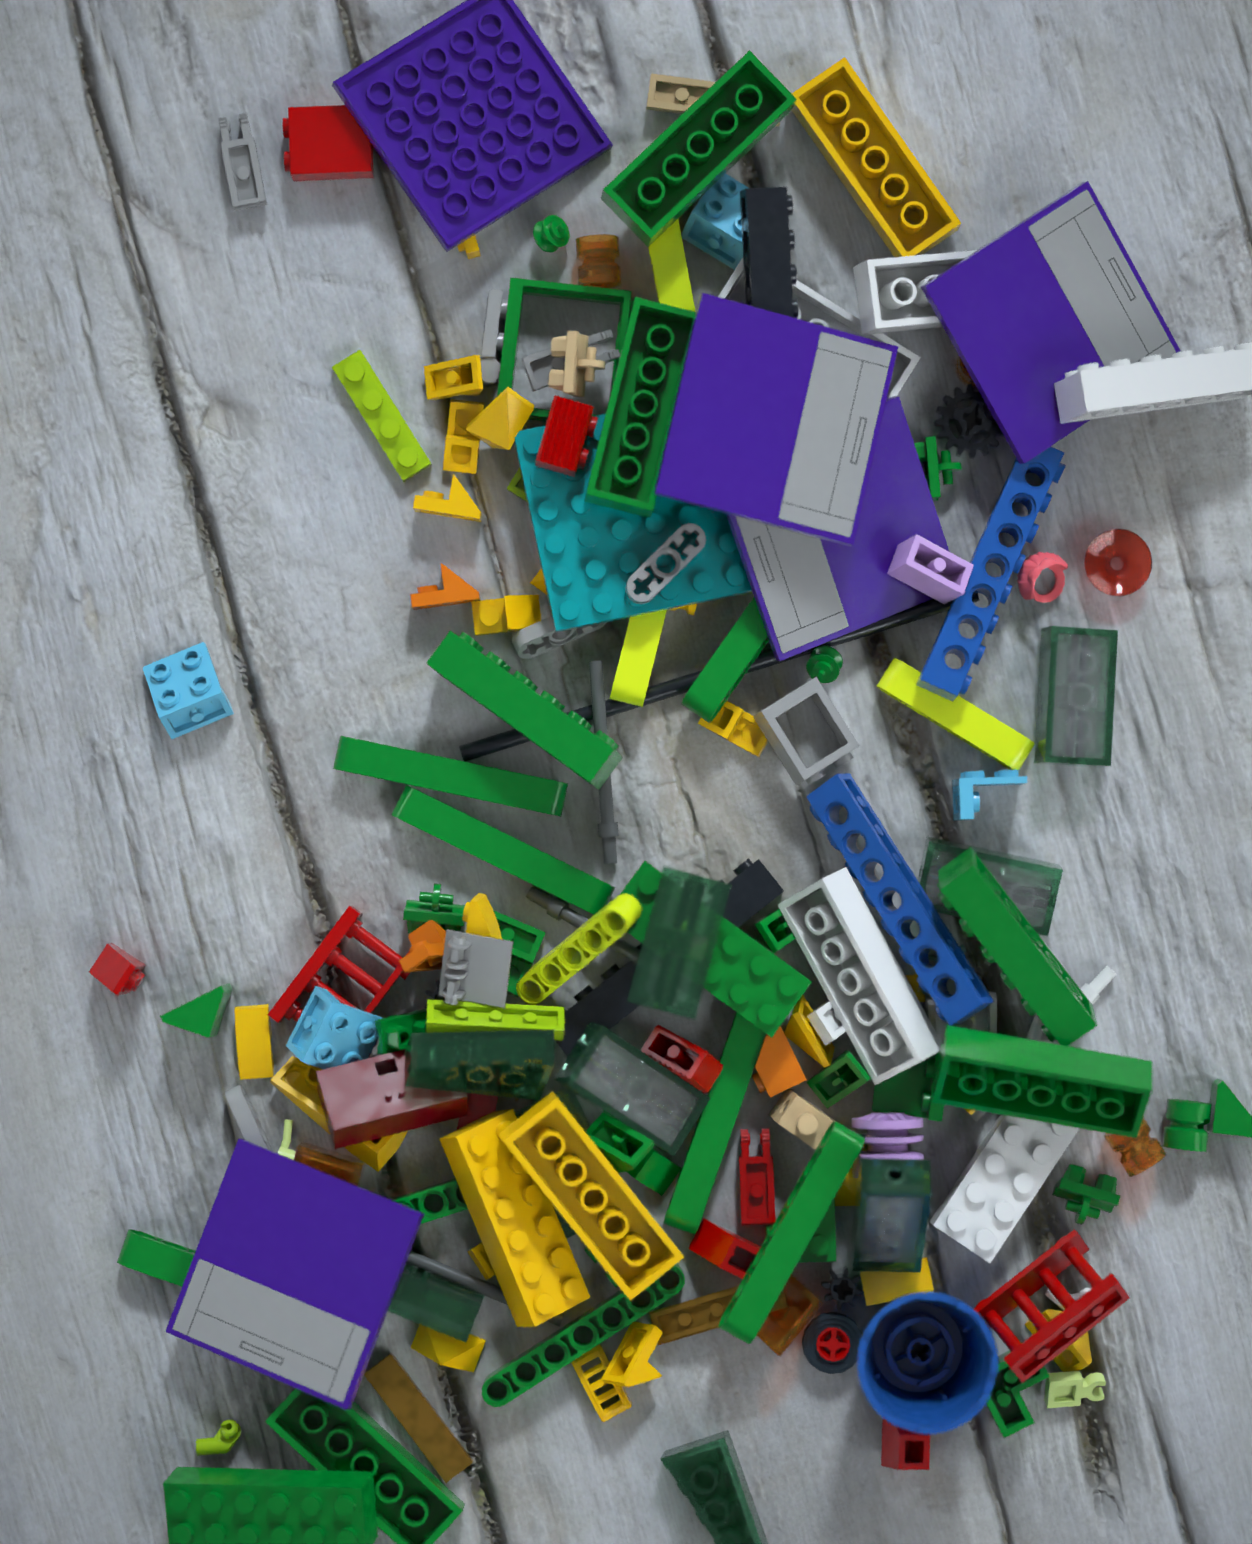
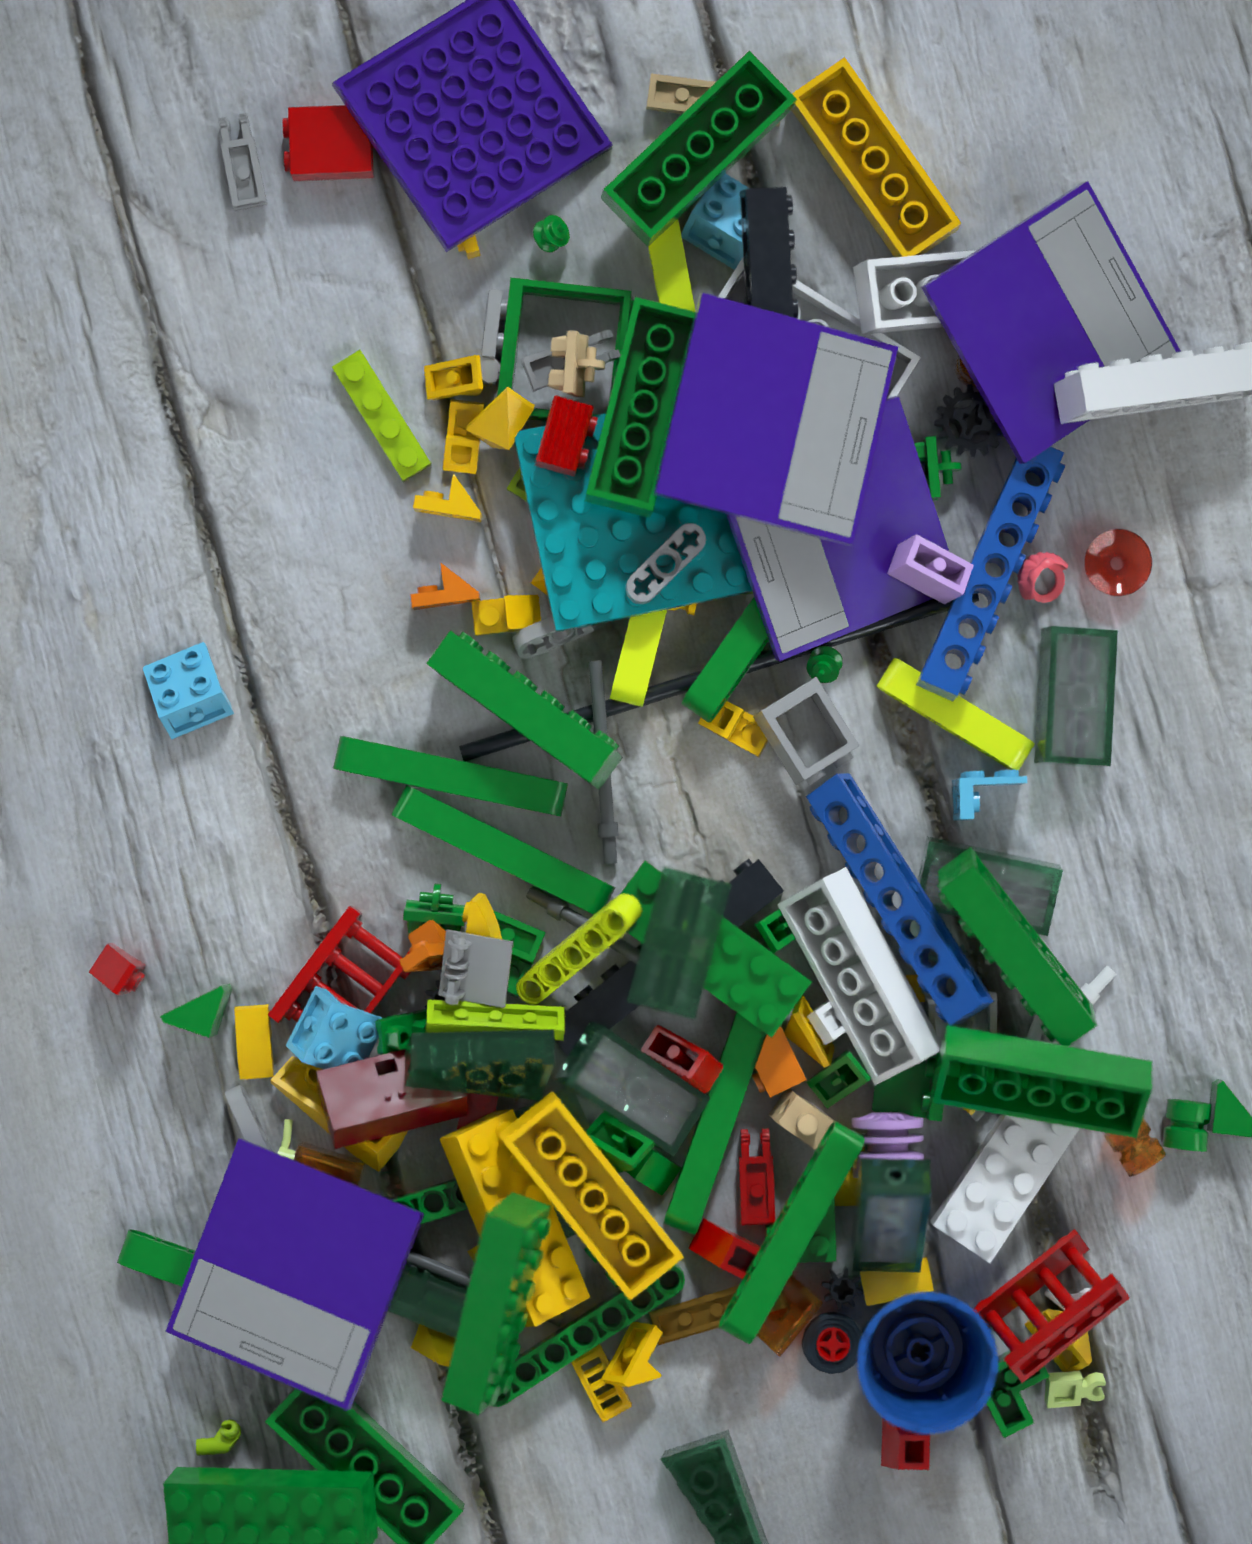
(418, 1417): pearl gold tile -> none
(496, 1303): none -> green brick
(598, 260): clear orange wheel -> none
(1083, 1198): green hips -> none

